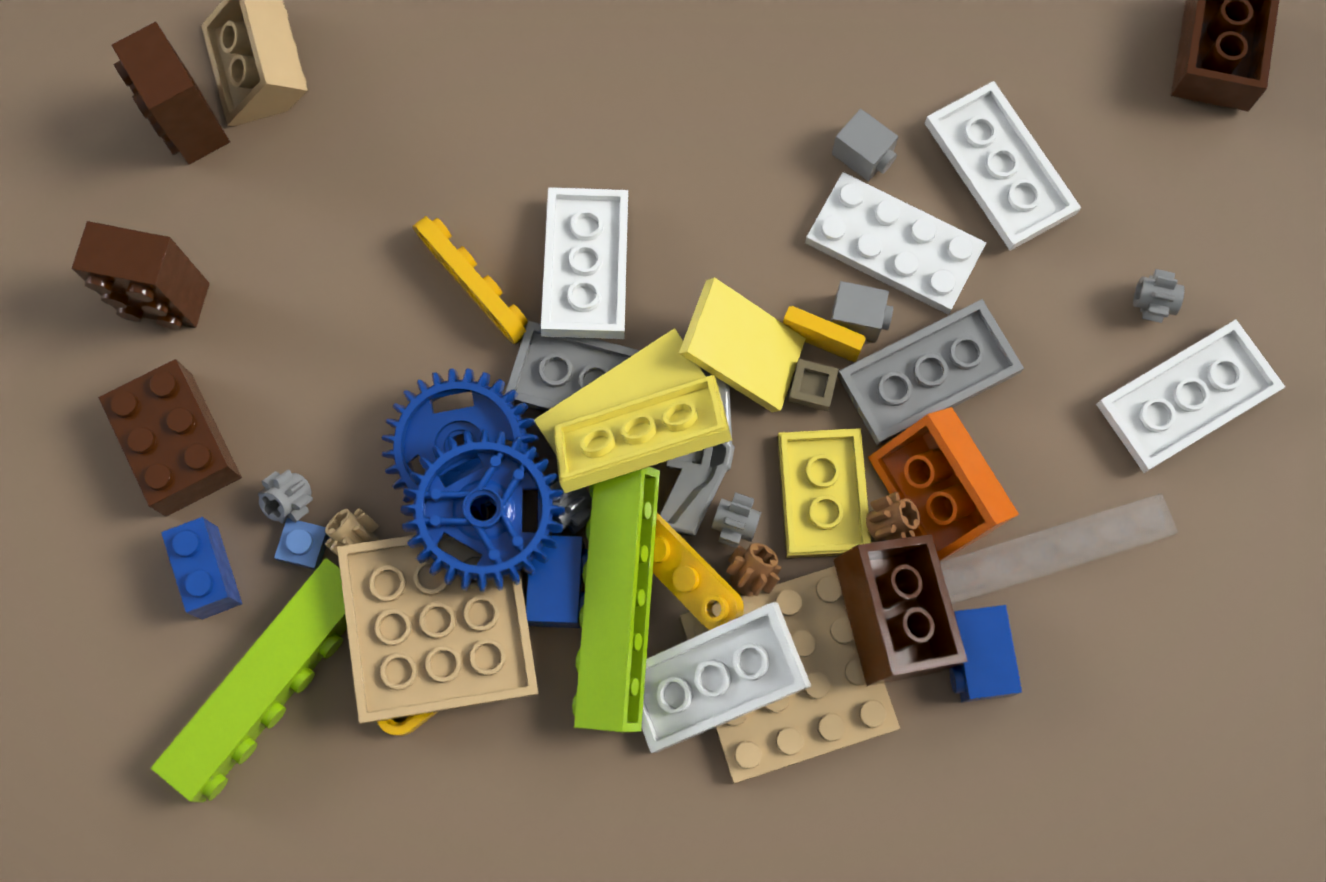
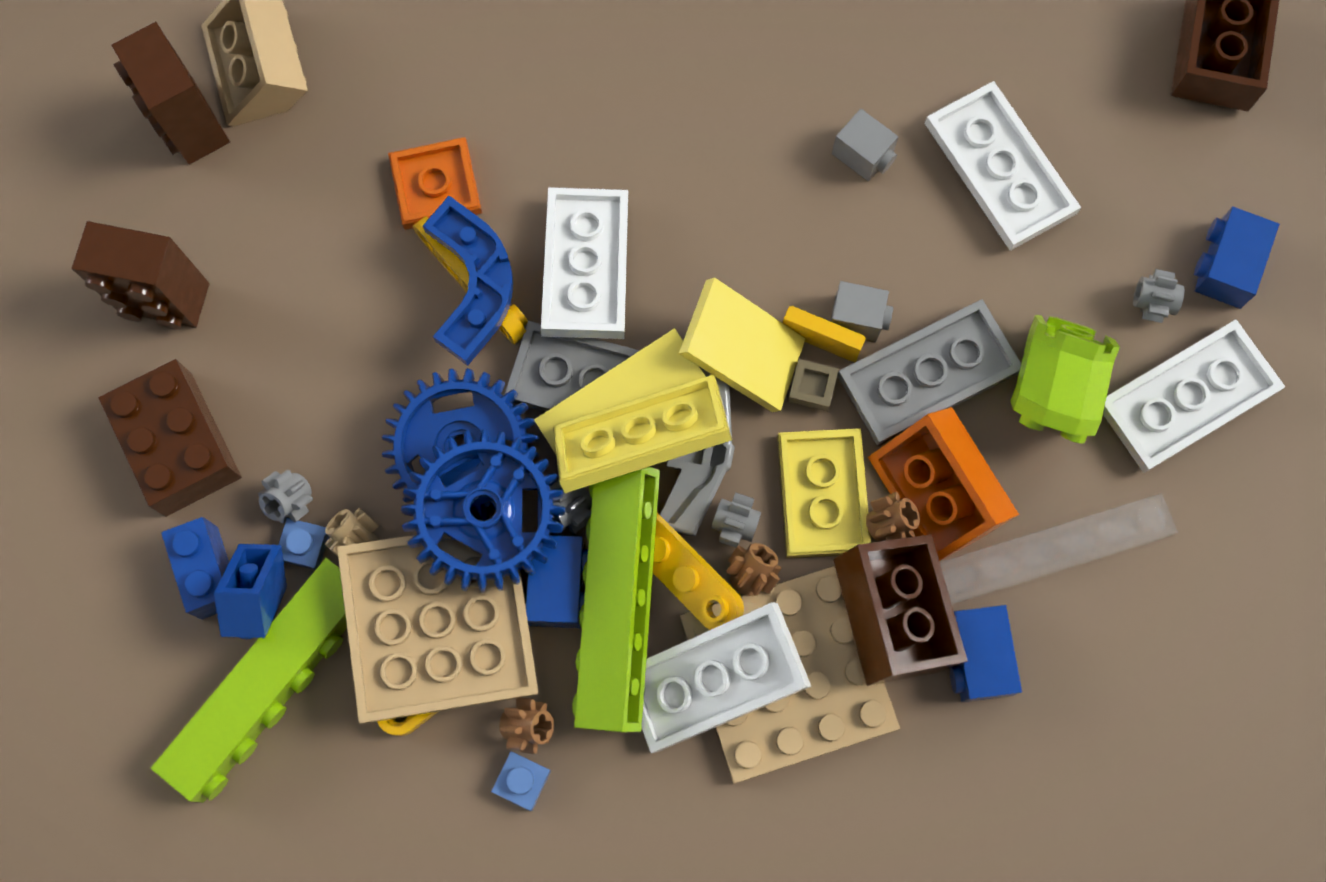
(250, 591): none -> blue brick
(431, 174): none -> orange tile
(489, 279): none -> blue plate
(521, 781): none -> medium blue plate
(526, 725): none -> medium nougat gear
(895, 243): white plate -> none
(1064, 378): none -> lime brick
(1235, 257): none -> blue brick

